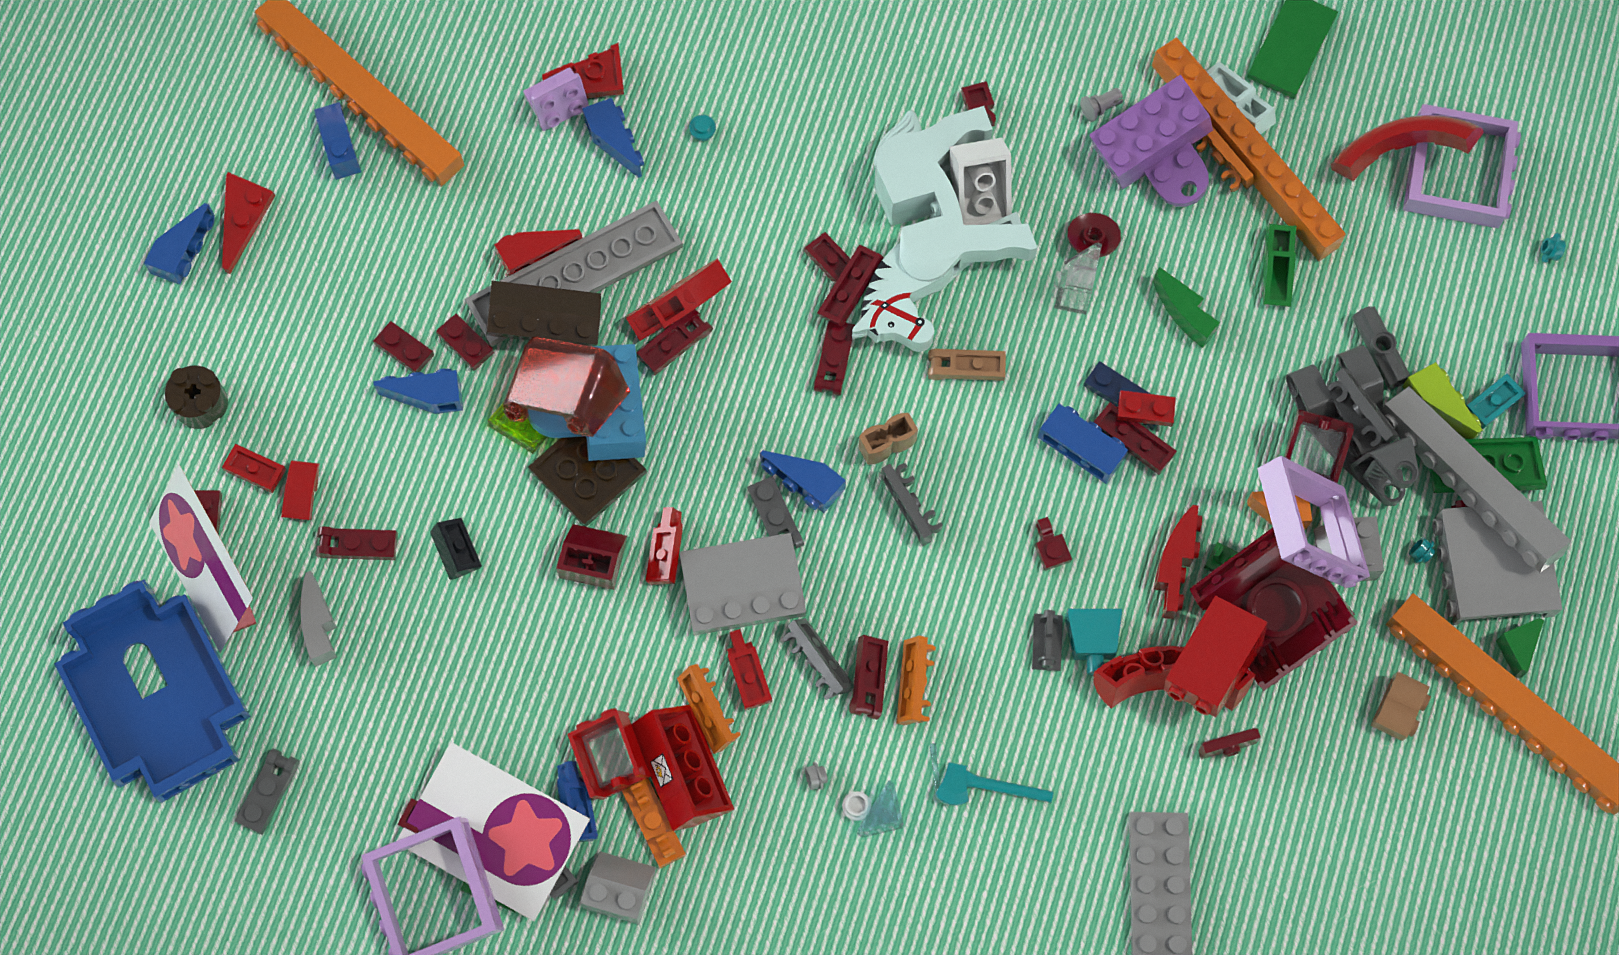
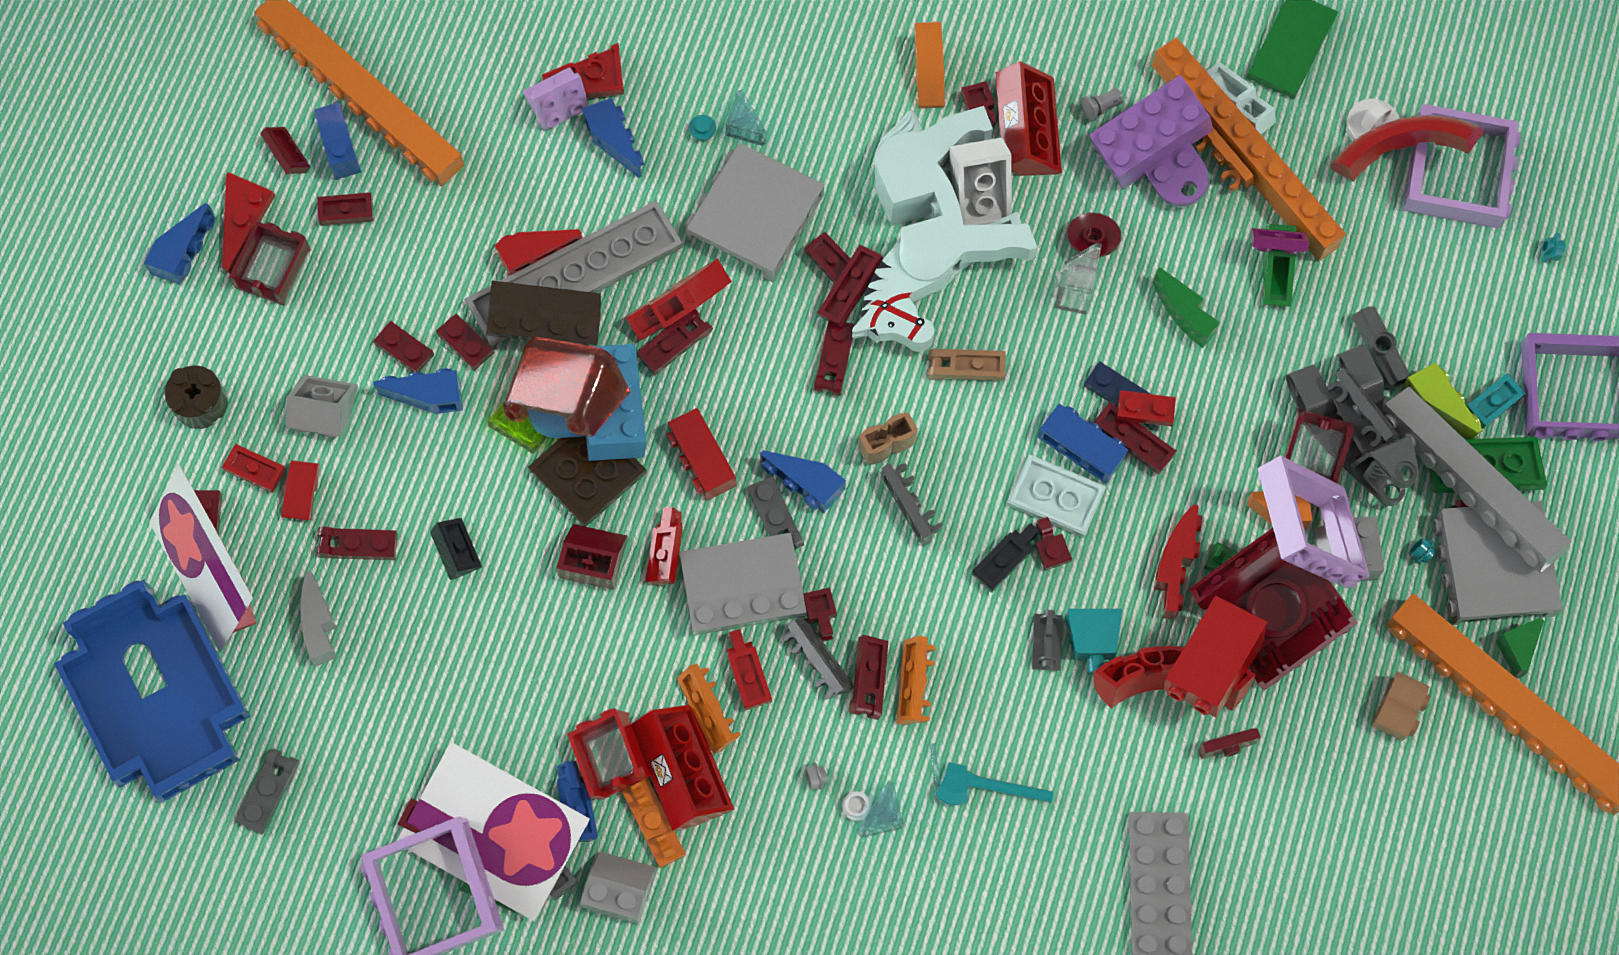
(269, 262): none -> window
(285, 150): none -> dark red plate
(320, 406): none -> light grey slope
(345, 209): none -> dark red plate
(701, 454): none -> red brick
(744, 122): none -> clear light blue slope
(756, 209): none -> light grey panel
(821, 609): none -> dark red plate
(929, 65): none -> orange slope
(1005, 557): none -> black hinge
(1029, 119): none -> red slope
(1056, 494): none -> light aqua tile
(1288, 241): none -> magenta plate
(1368, 115): none -> white tile

